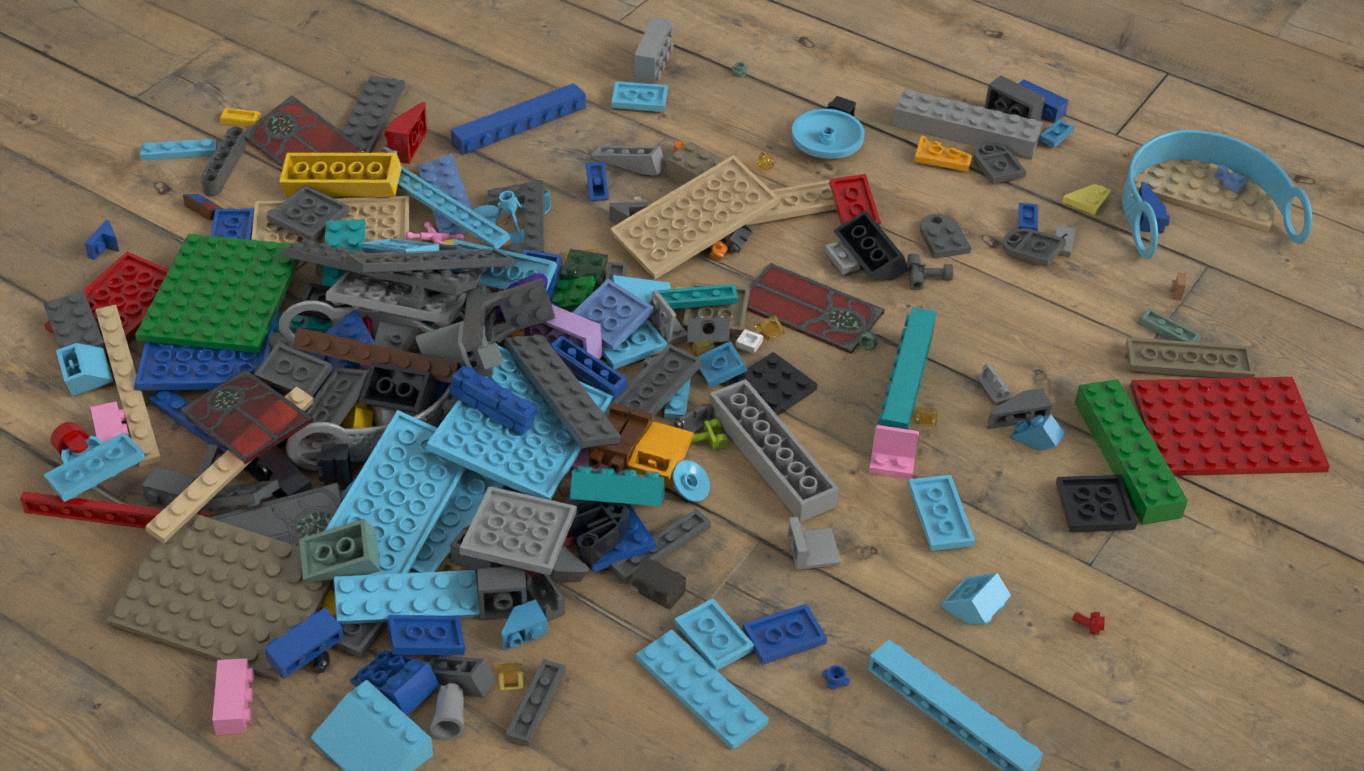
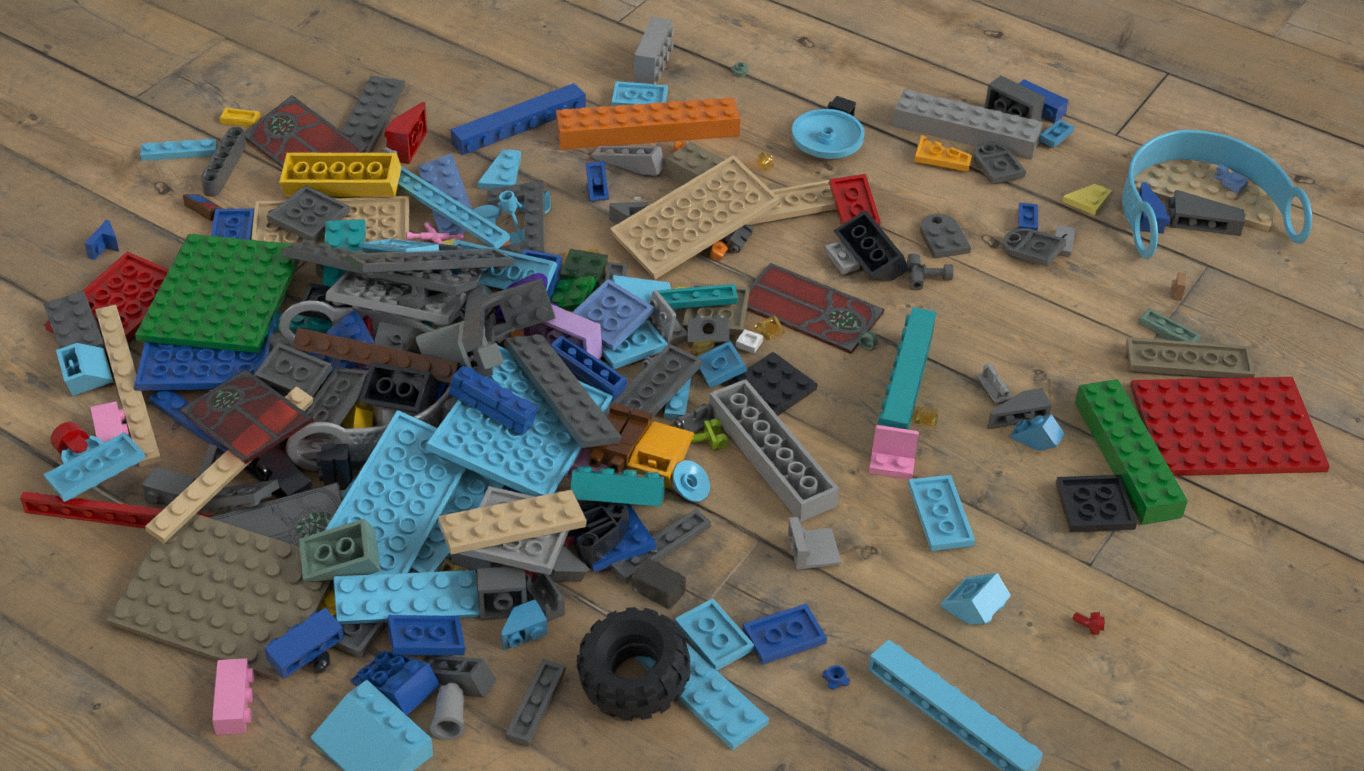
(502, 171): none -> medium azure wing
(510, 676): clear yellow slope -> none
(511, 521): none -> tan plate
(628, 636): none -> black tyre
(647, 123): none -> orange brick
(1204, 215): none -> dark grey slope

